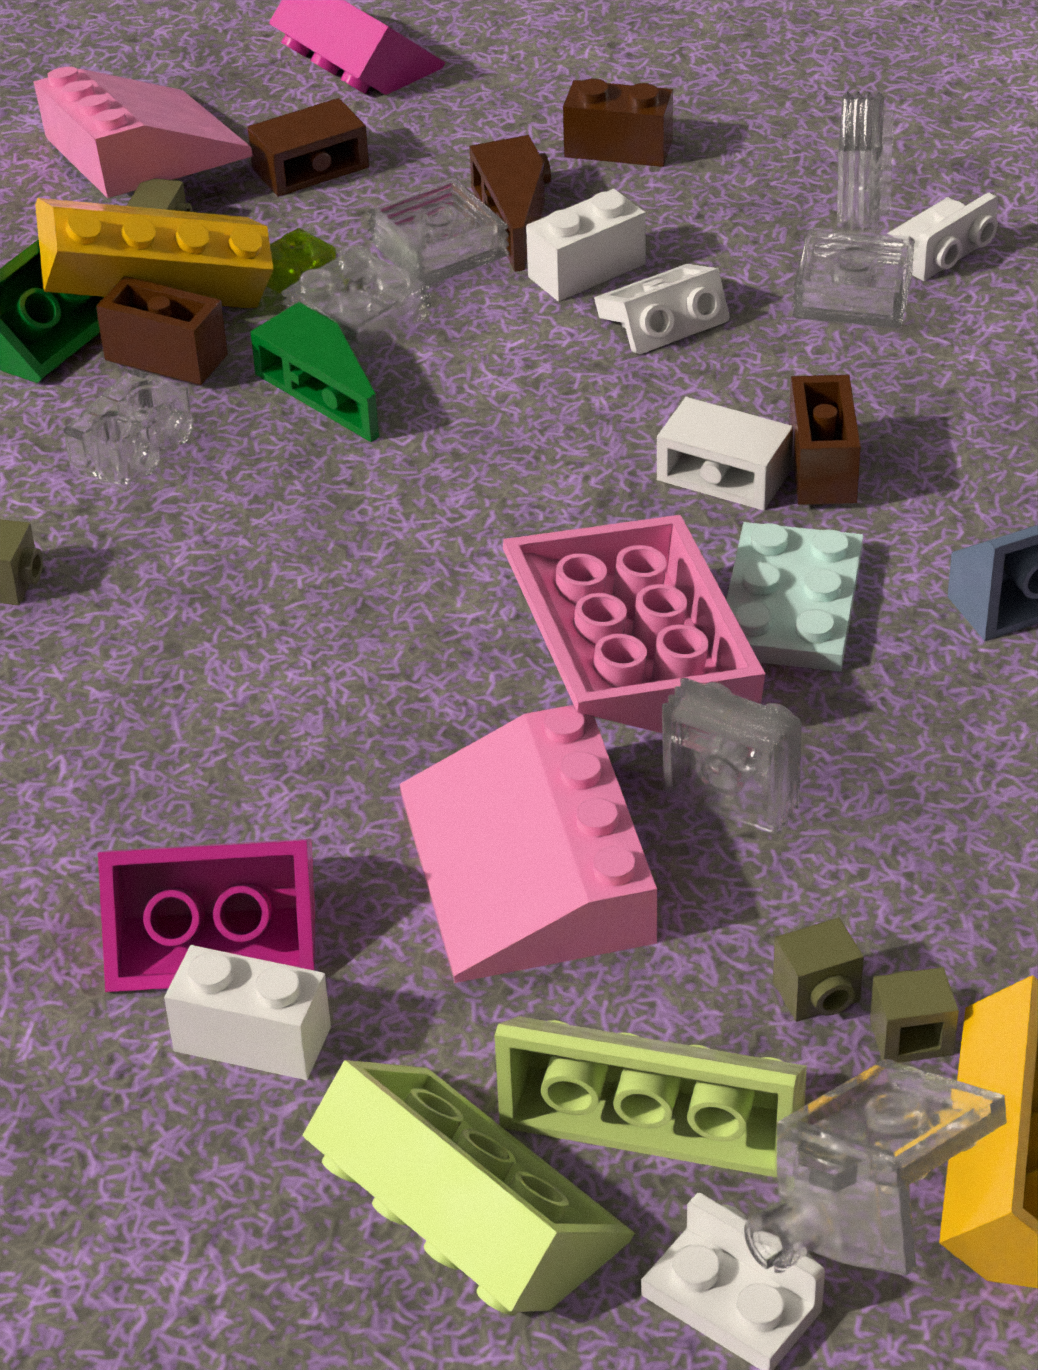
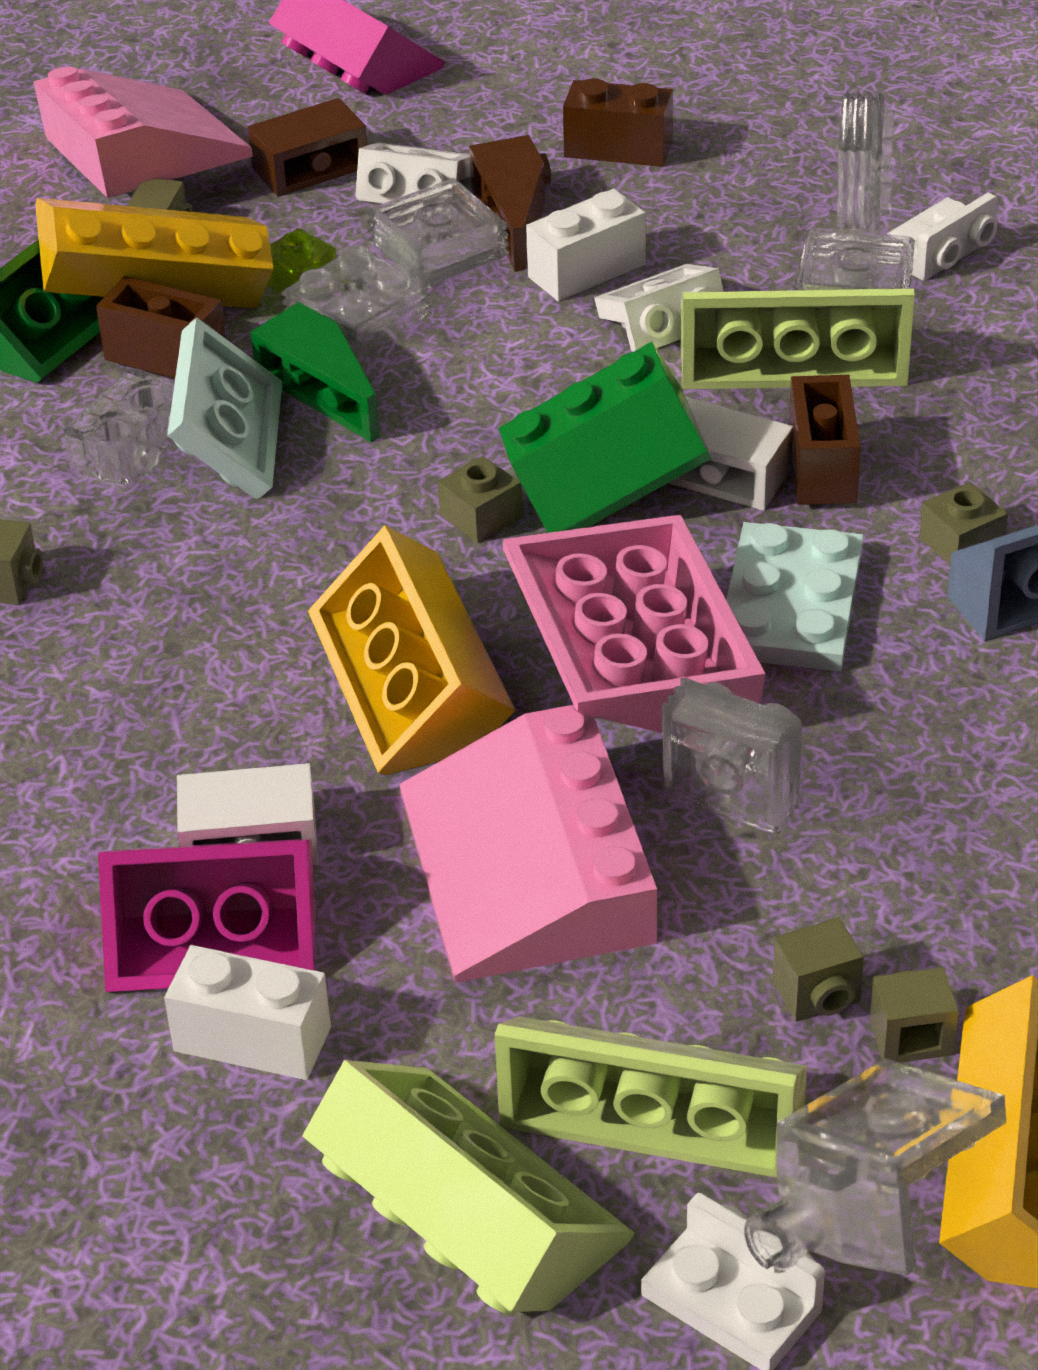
(225, 409): none -> light aqua plate
(247, 806): none -> white brick
(399, 170): none -> white bracket
(408, 655): none -> yellow slope
(480, 499): none -> olive plate
(604, 441): none -> green slope
(775, 335): none -> yellowish green slope
(960, 520): none -> olive plate

